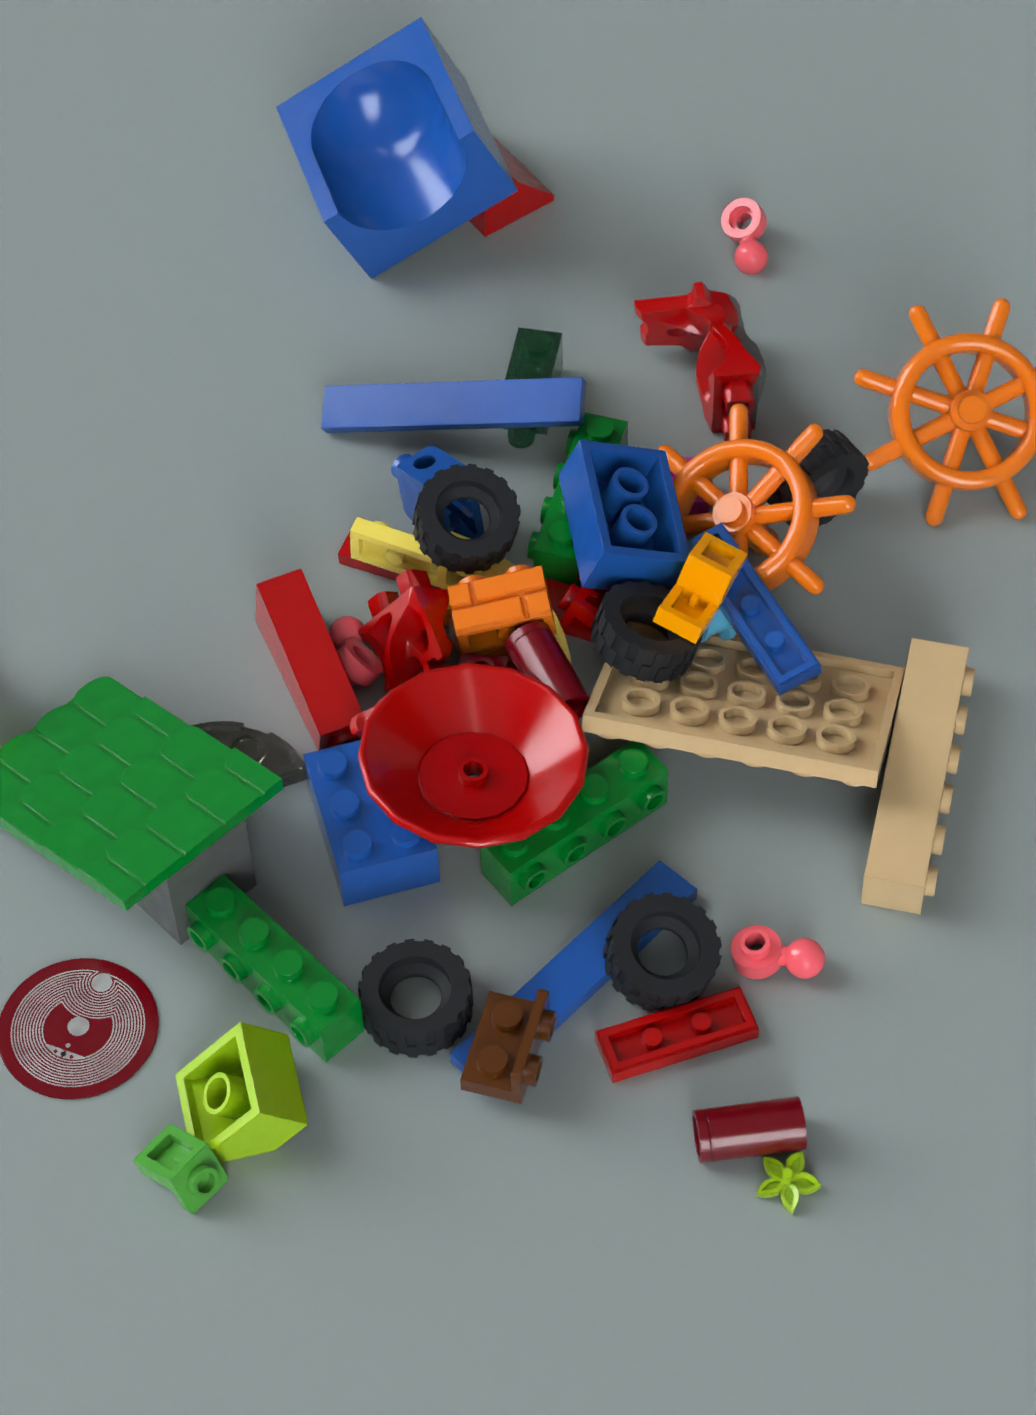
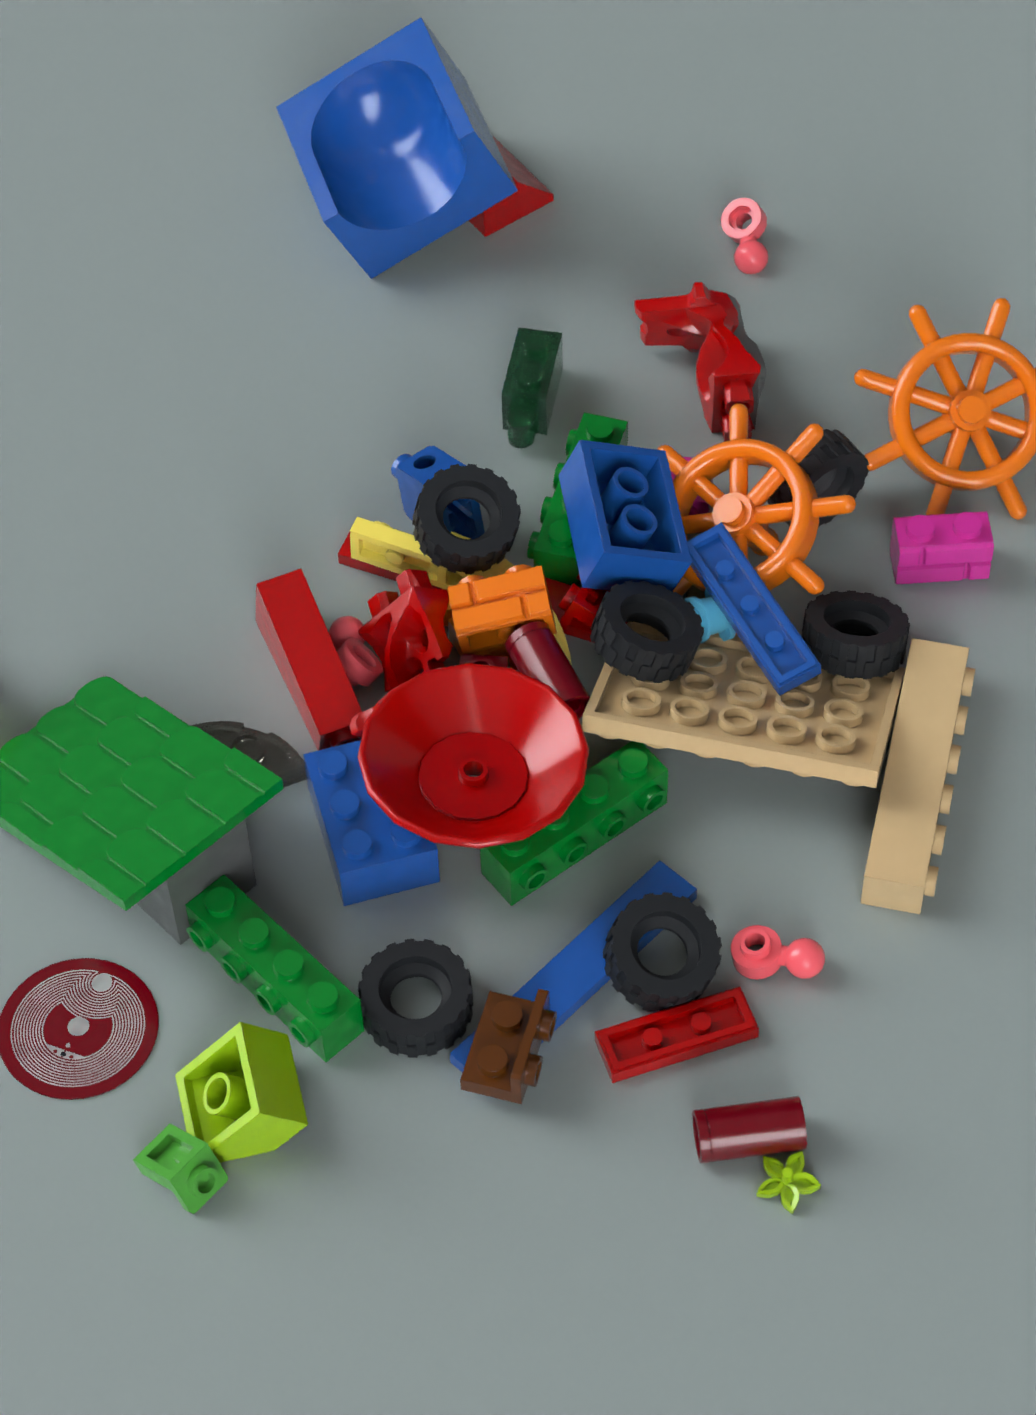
(454, 405): tile -> none
(700, 587): light orange slope -> none
(860, 613): none -> black tyre
(941, 547): none -> dark pink brick

